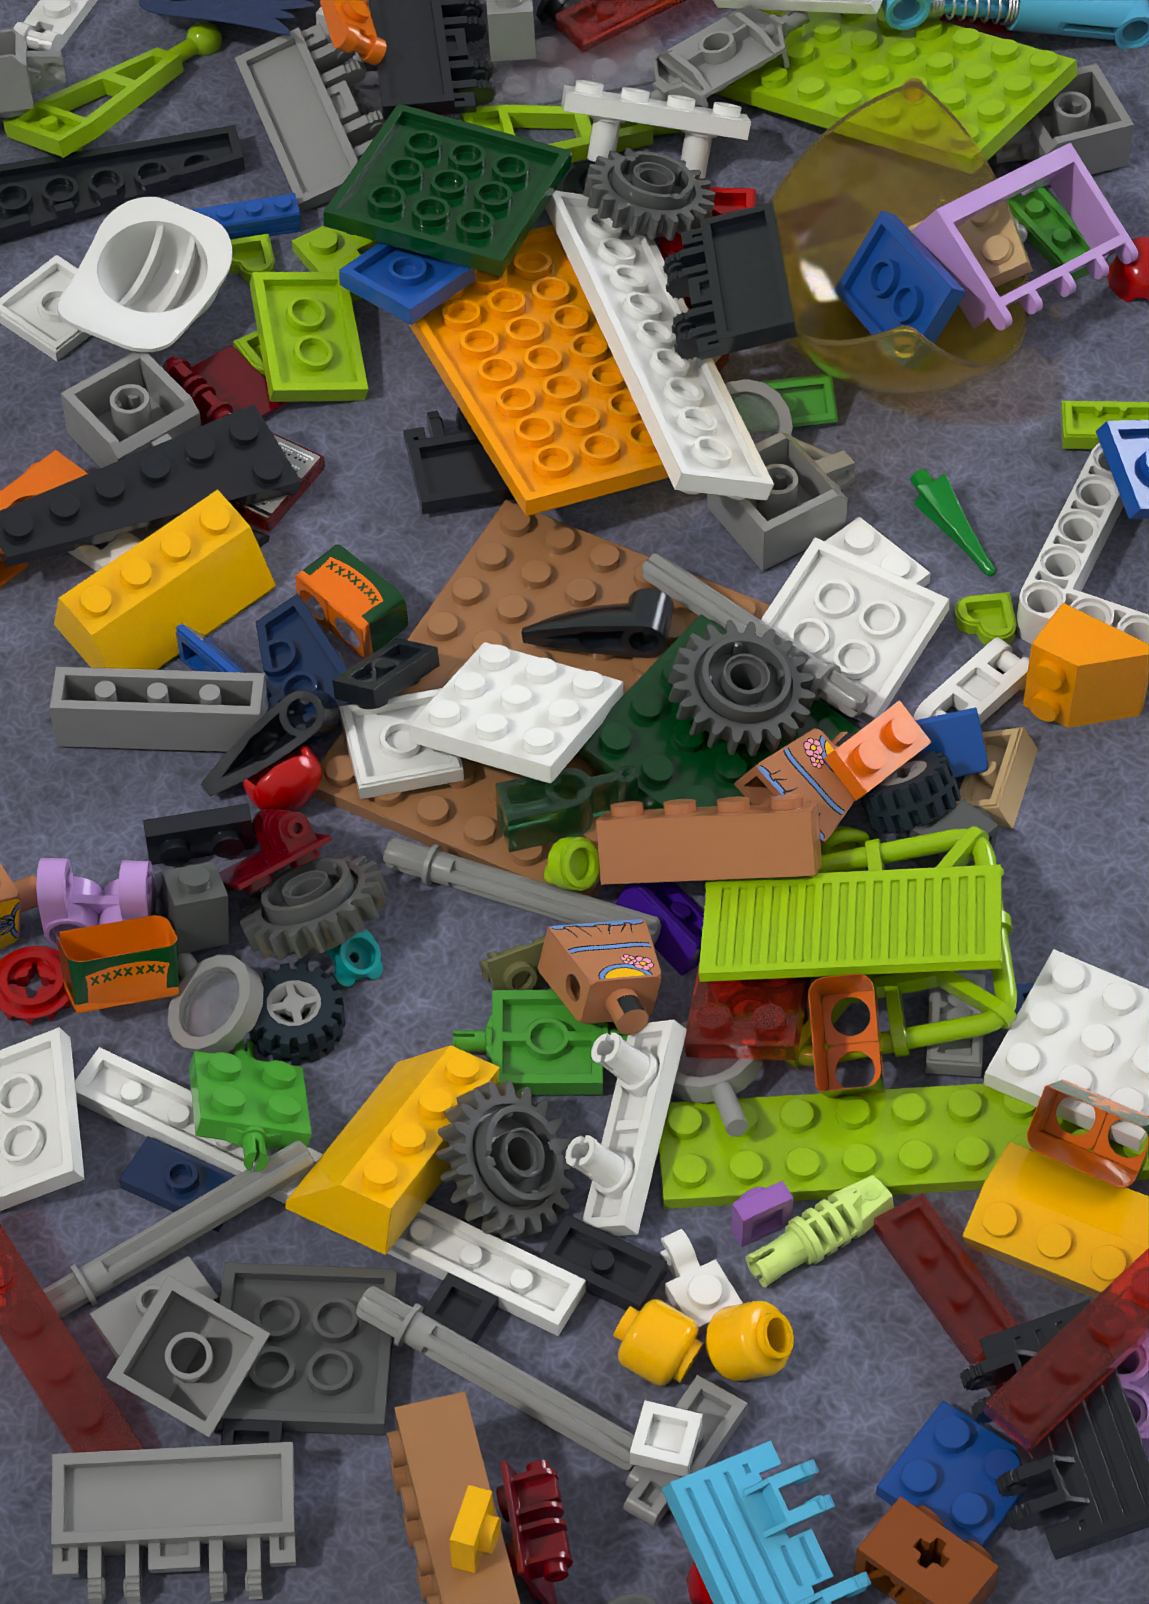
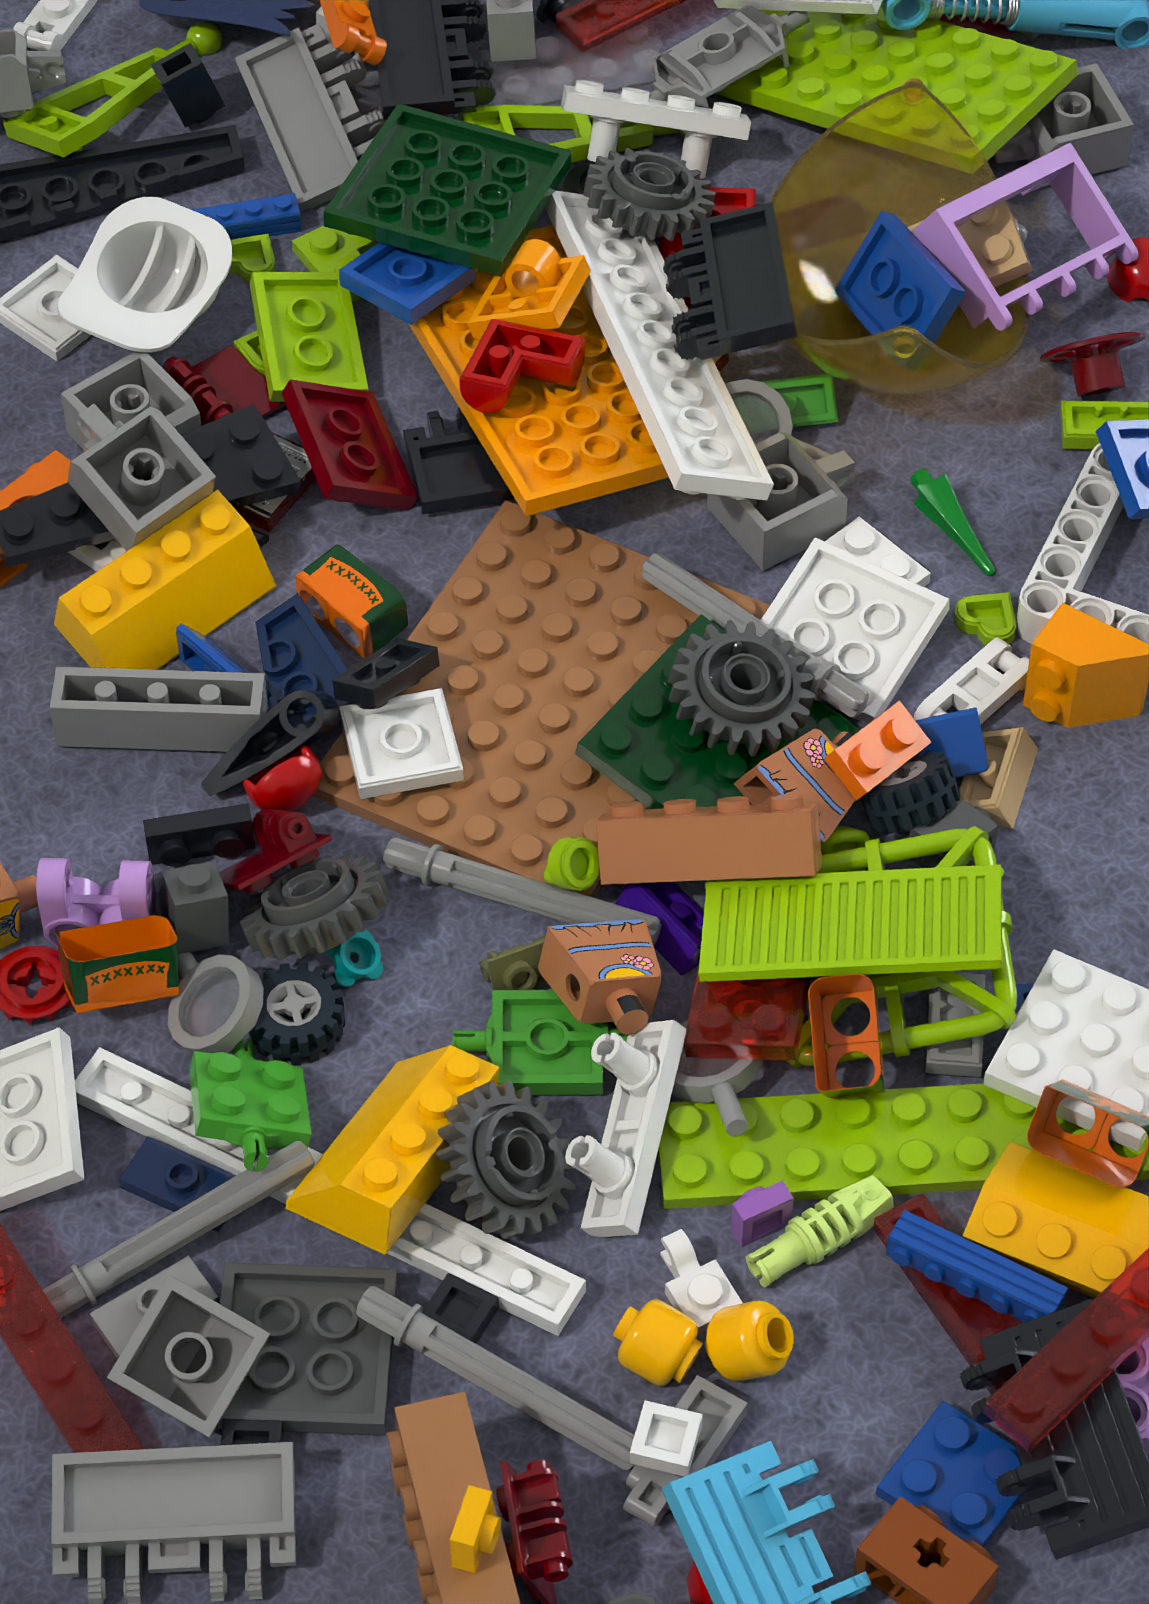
(122, 458): none -> light grey hinge
(188, 85): none -> black brick
(349, 445): none -> dark red plate
(516, 351): none -> red brick
(516, 712): white plate -> none
(533, 289): none -> light orange plate
(542, 812): clear green piece -> none
(608, 1264): black plate -> none
(612, 629): black piece -> none
(973, 1269): none -> blue piece
(1049, 228): bright green tile -> none
(1095, 368): none -> dark red wheel

